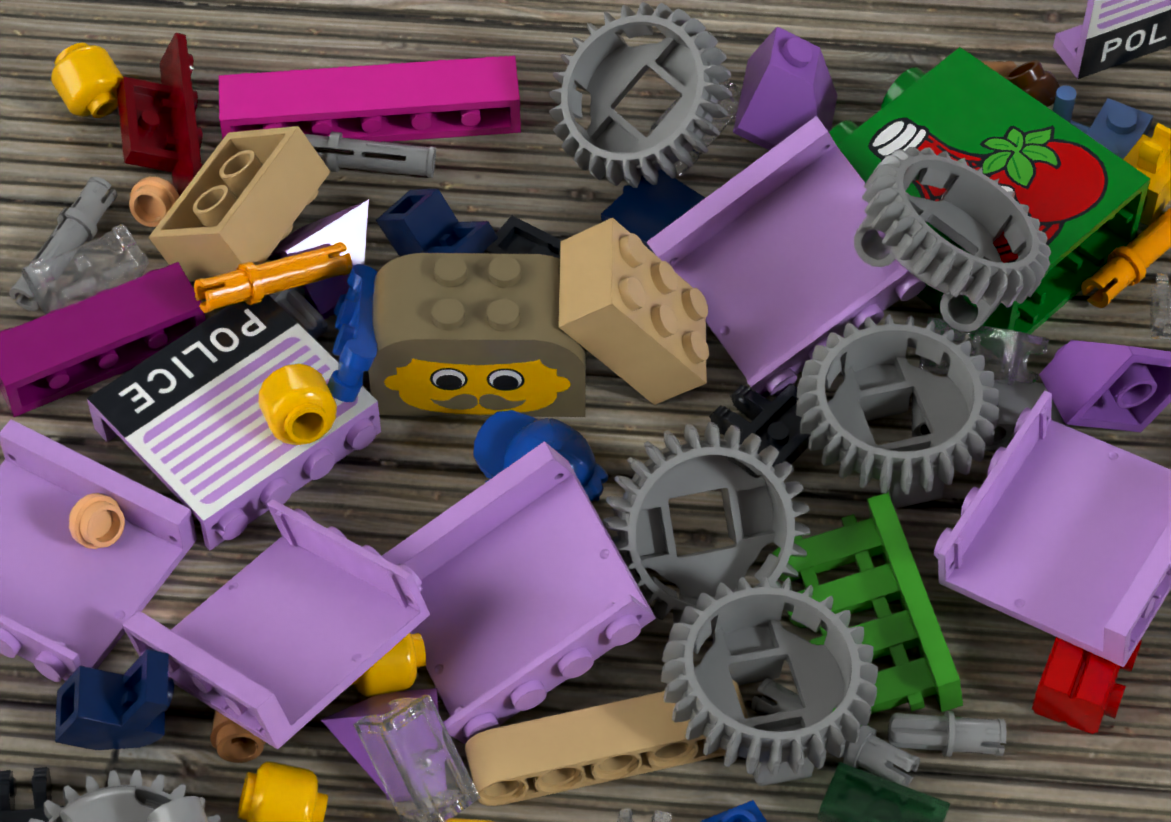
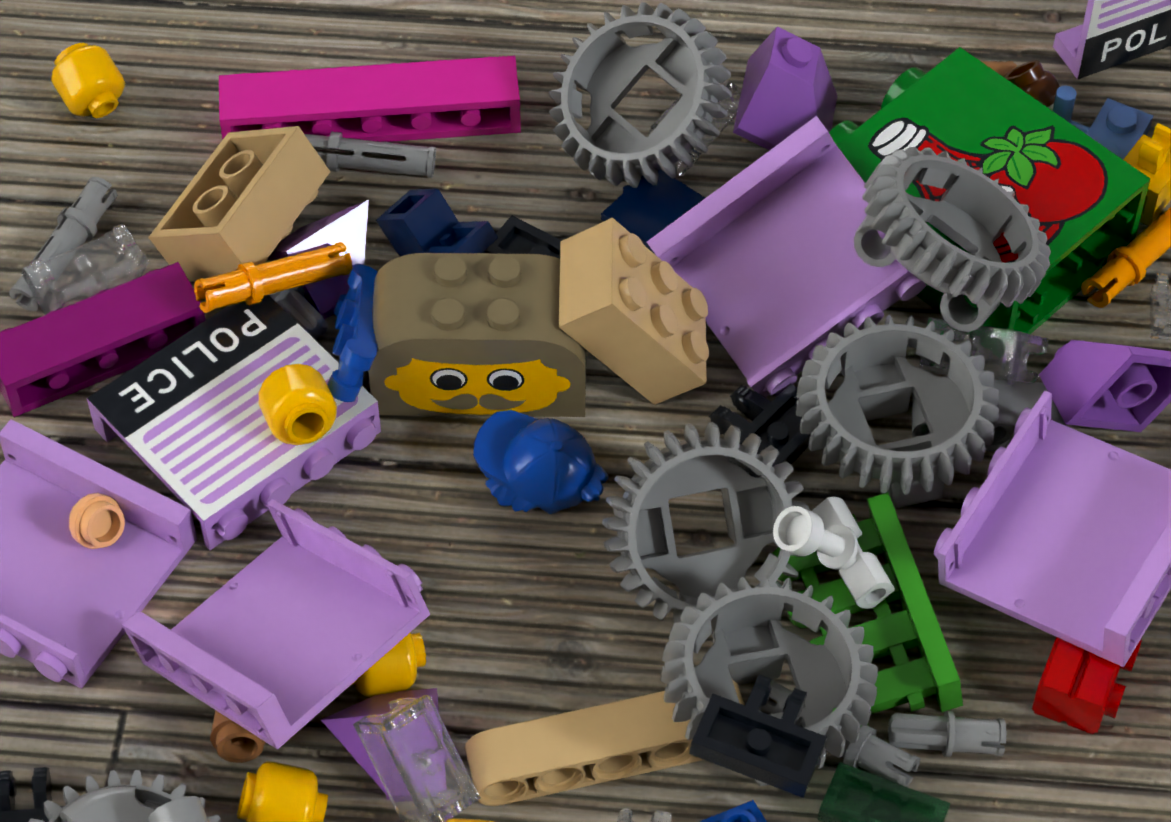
(115, 709): dark blue brick -> none
(152, 200): light nougat plate -> none
(161, 119): dark red bracket -> none
(518, 592): lavender panel -> none
(759, 743): none -> black hinge
(834, 536): none -> white bar

